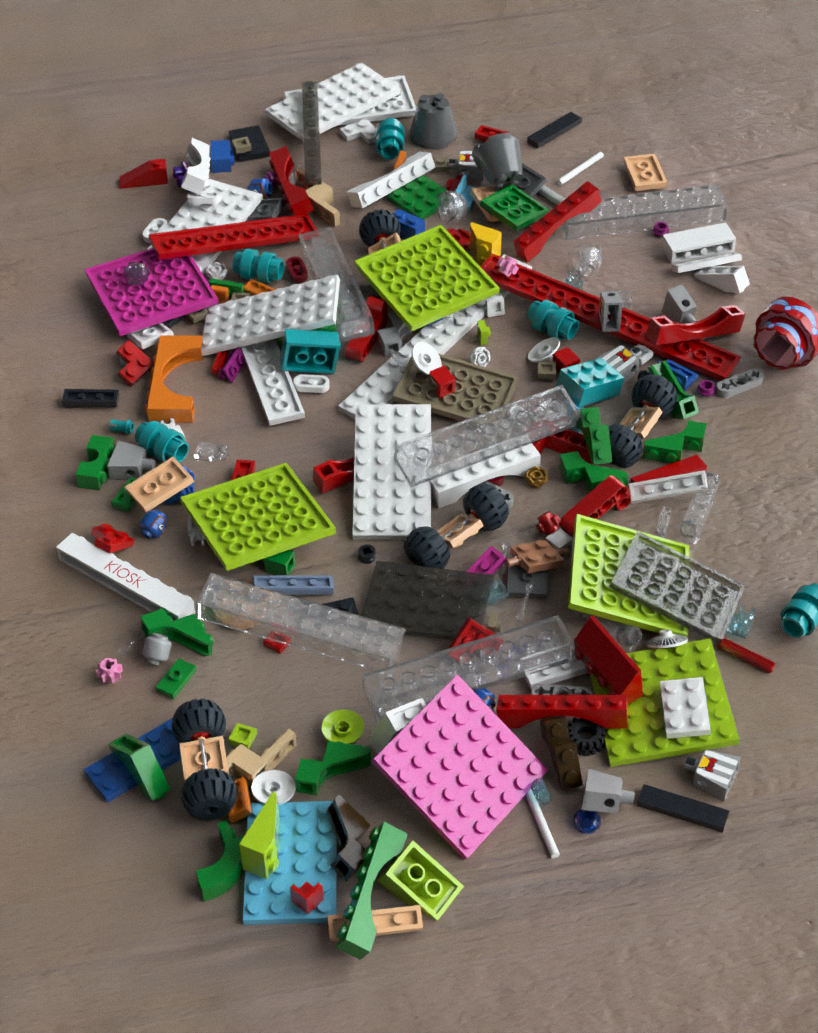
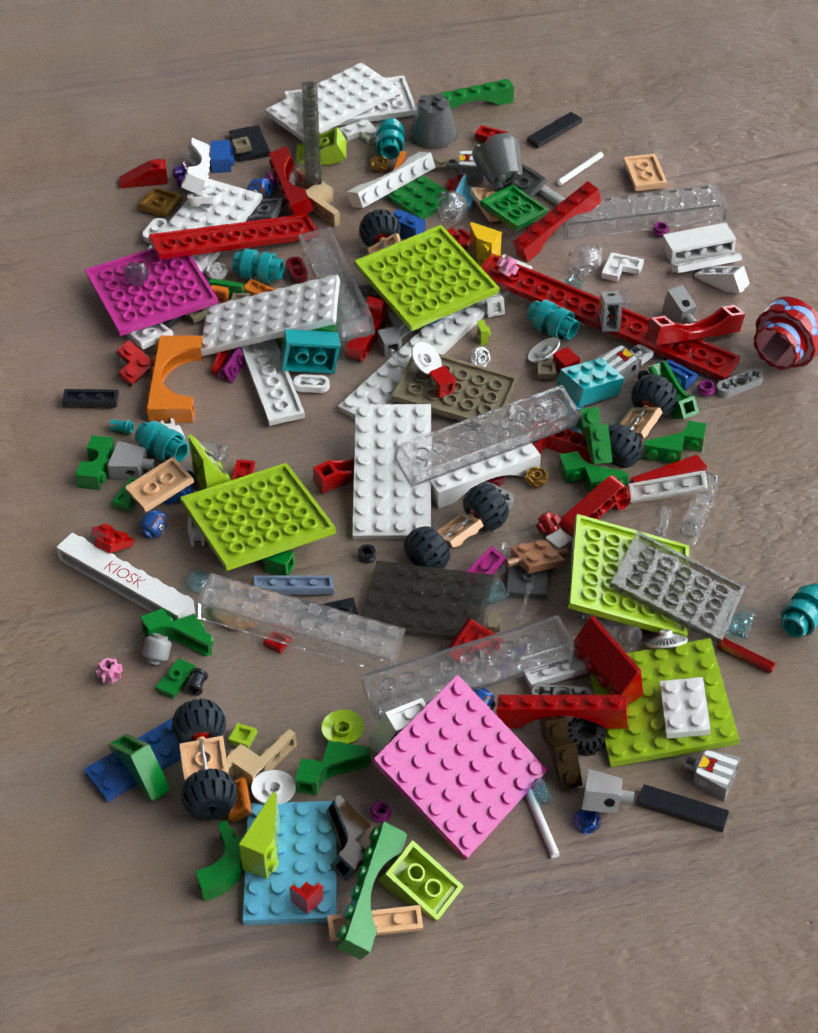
(159, 202): none -> pearl gold plate
(196, 681): none -> black bush
(197, 580): none -> clear light blue plate
(205, 467): none -> lime slope
(331, 148): none -> lime slope
(378, 807): none -> magenta plate
(379, 164): none -> pearl gold plate
(498, 92): none -> green arch
(617, 263): none -> white plate

